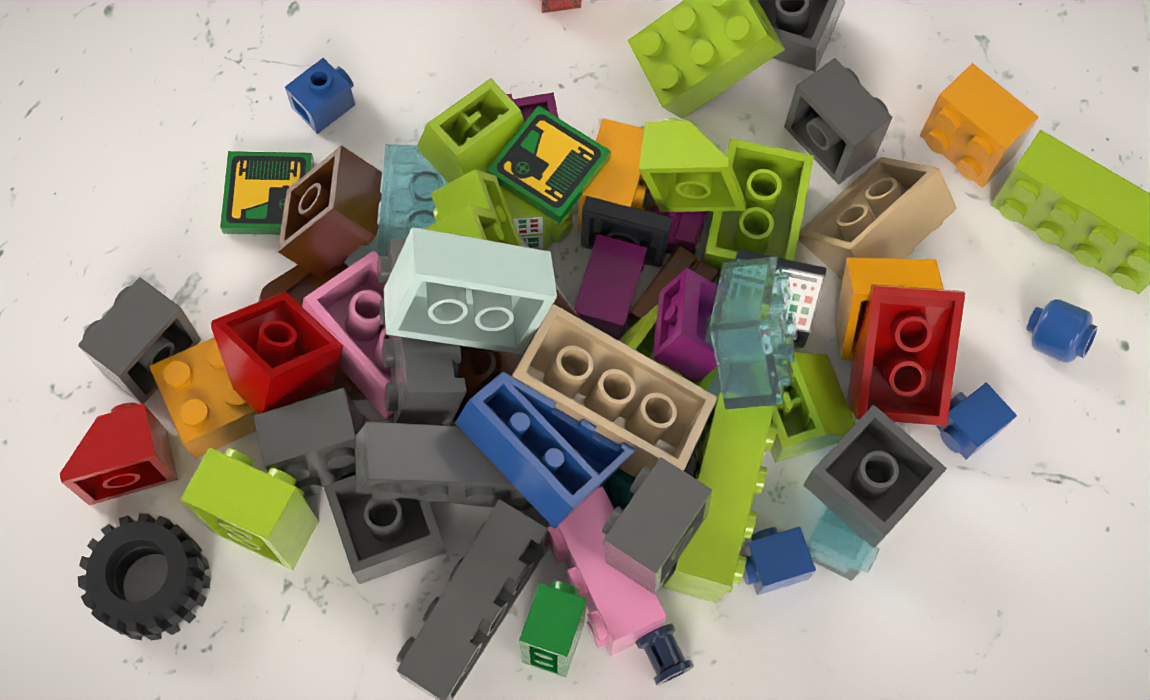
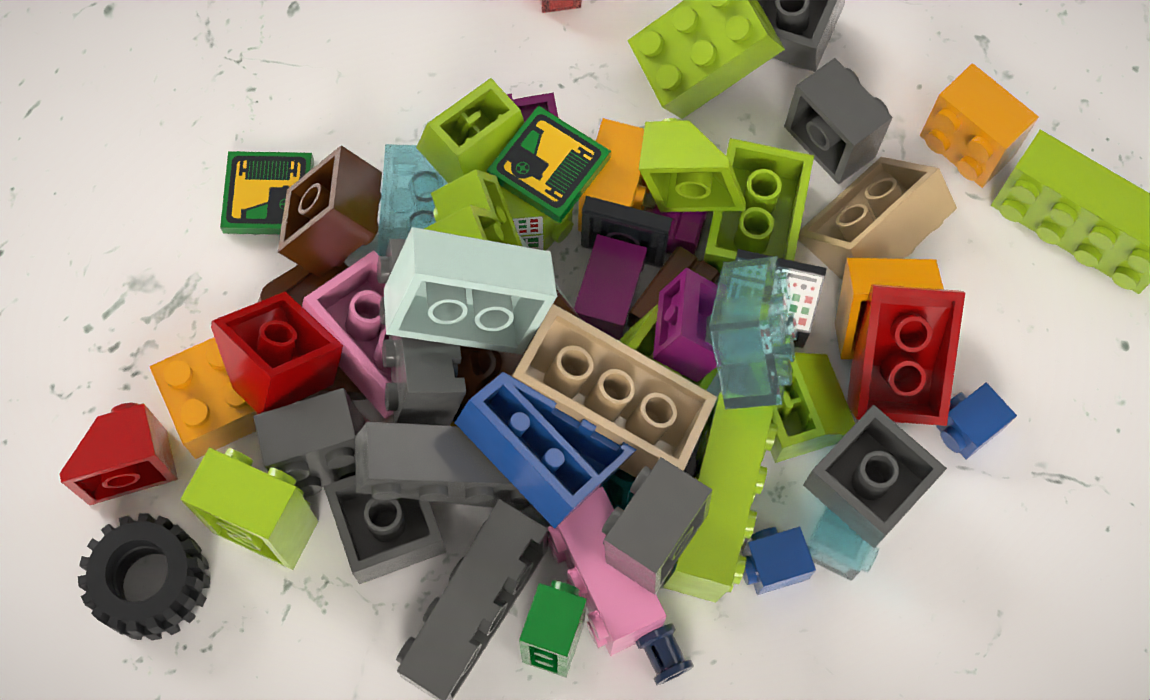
(136, 334): dark grey brick -> none
(321, 94): blue brick -> none
(1062, 330): blue head -> none

